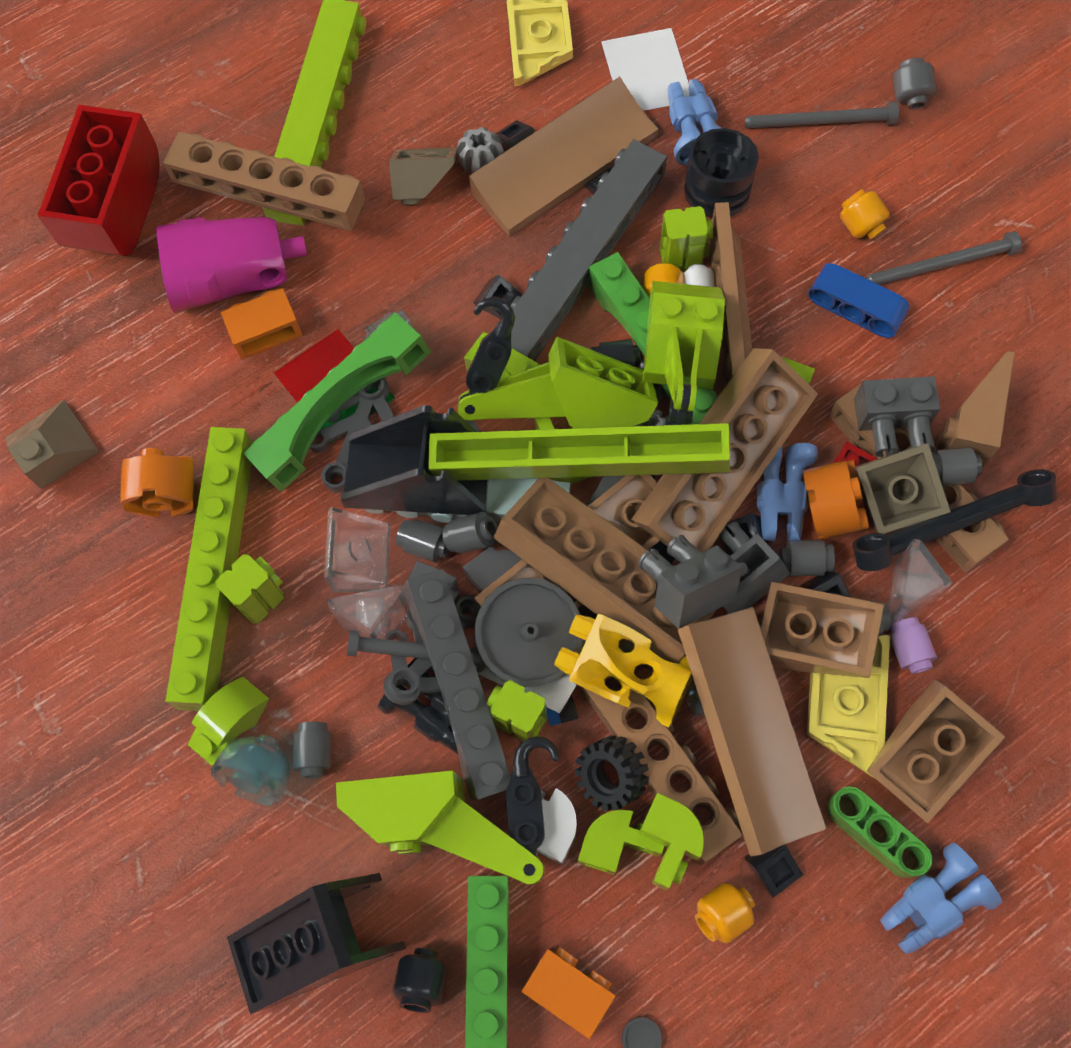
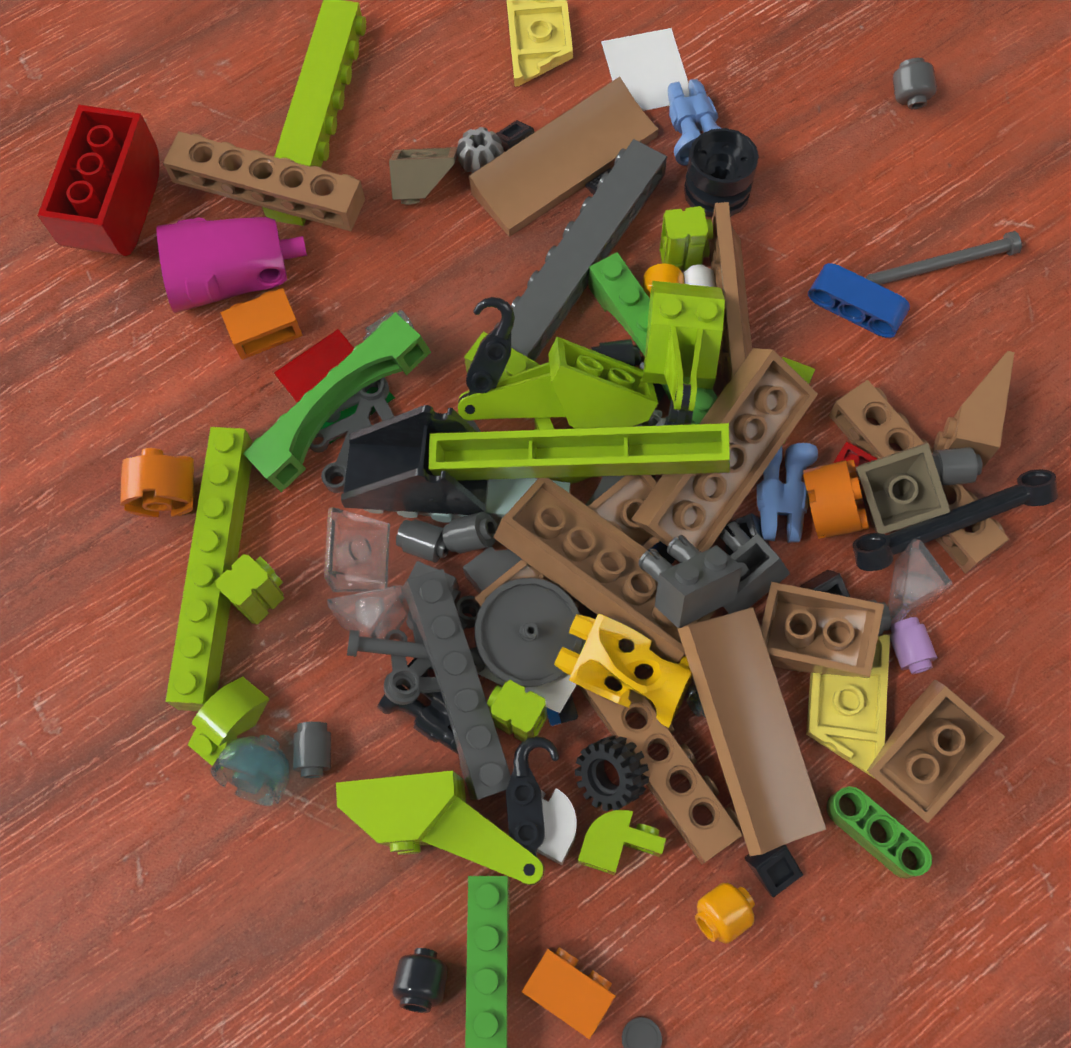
(51, 445): dark tan slope -> none
(302, 945): black ladder -> none
(498, 288): black slope -> none
(679, 831): lime brick -> none
(808, 557): dark grey brick -> none
(864, 214): light orange head -> none
(889, 113): dark grey bar -> none
(894, 405): dark grey brick -> none
(930, 910): medium blue piece -> none

